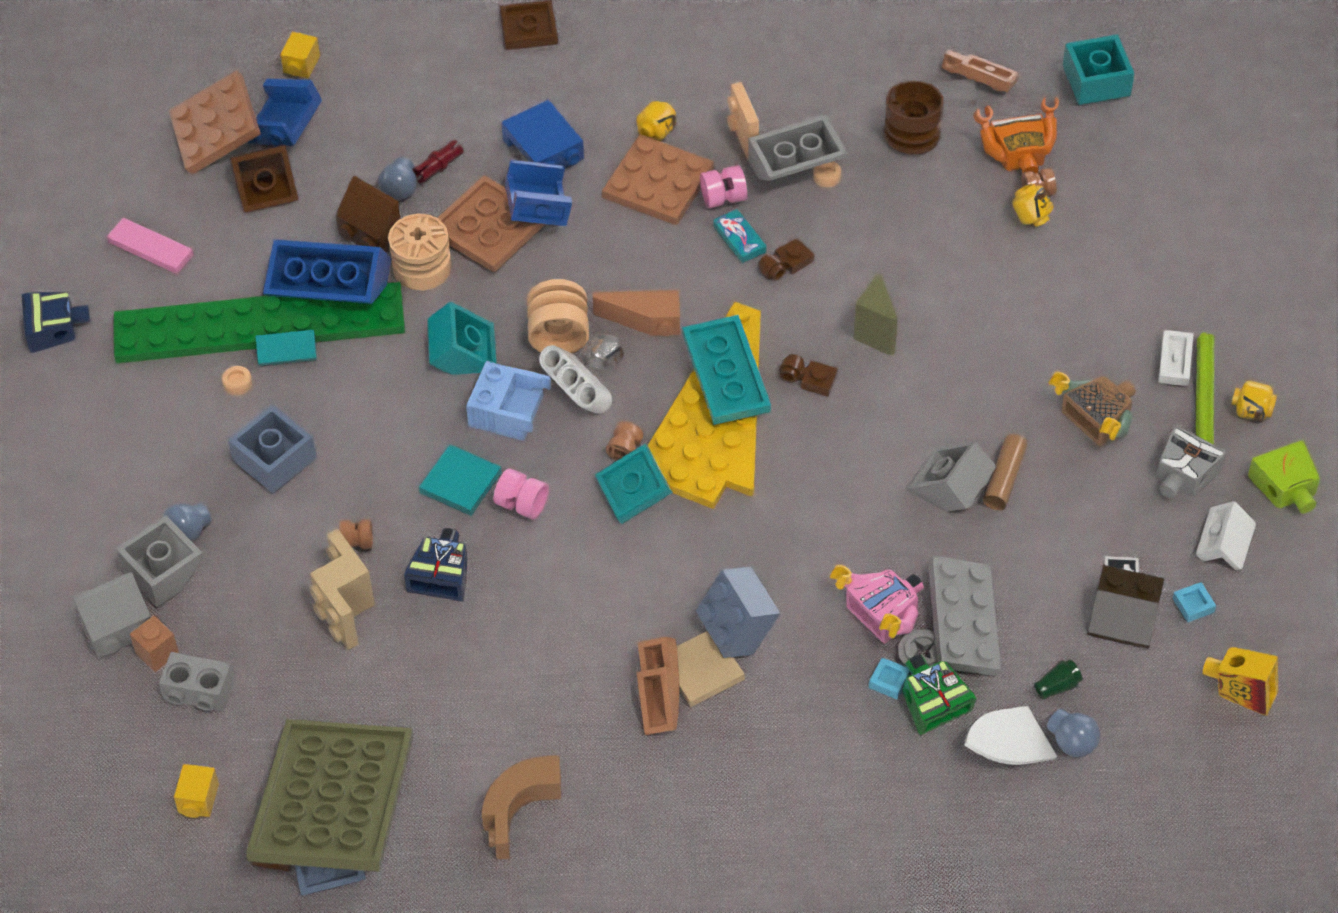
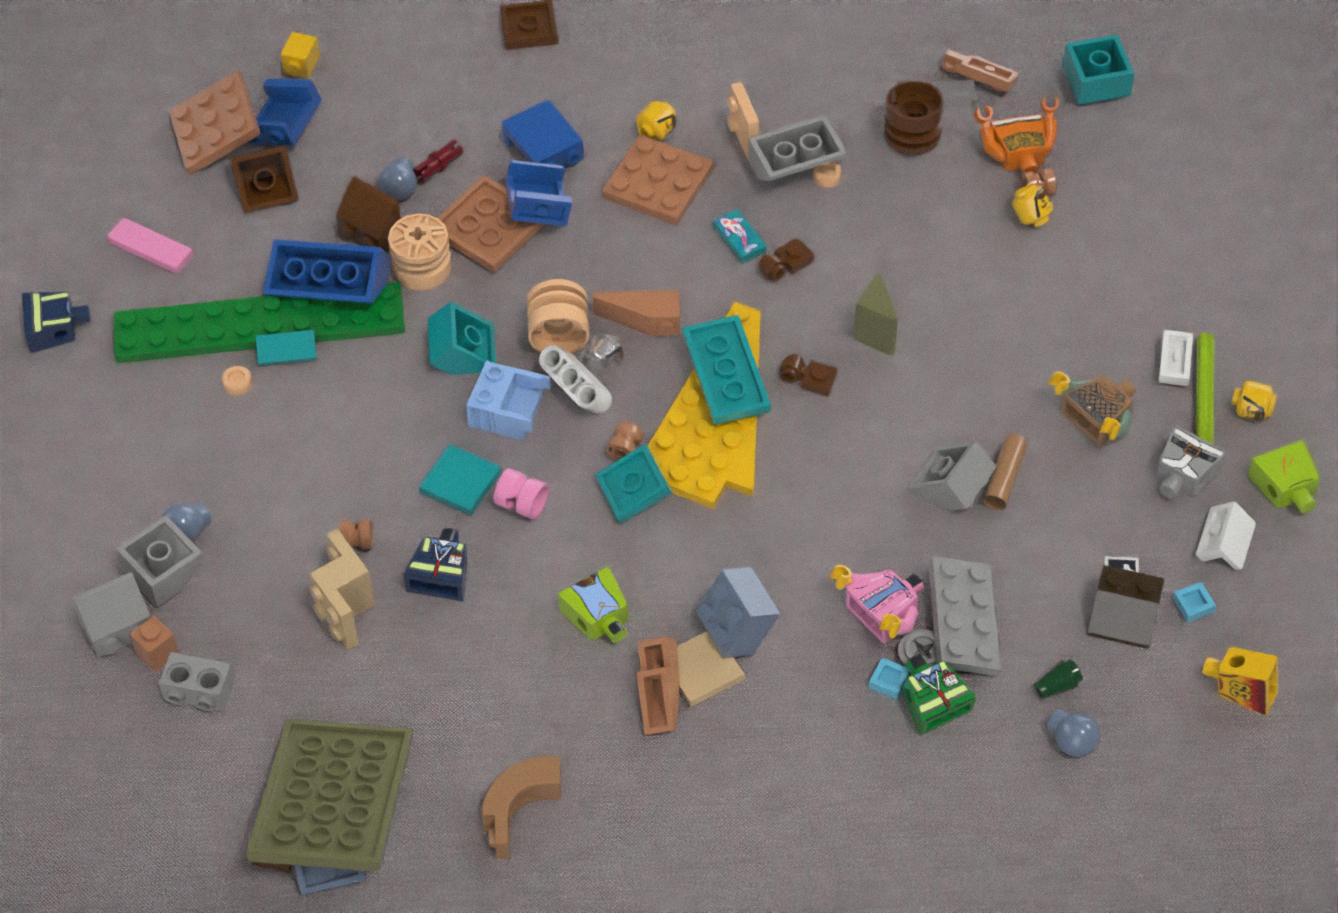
(196, 790): yellow brick -> none
(272, 448): sand blue brick -> none
(596, 606): none -> lime torso
(714, 190): bright pink wheel -> none
(1010, 737): white shield -> none

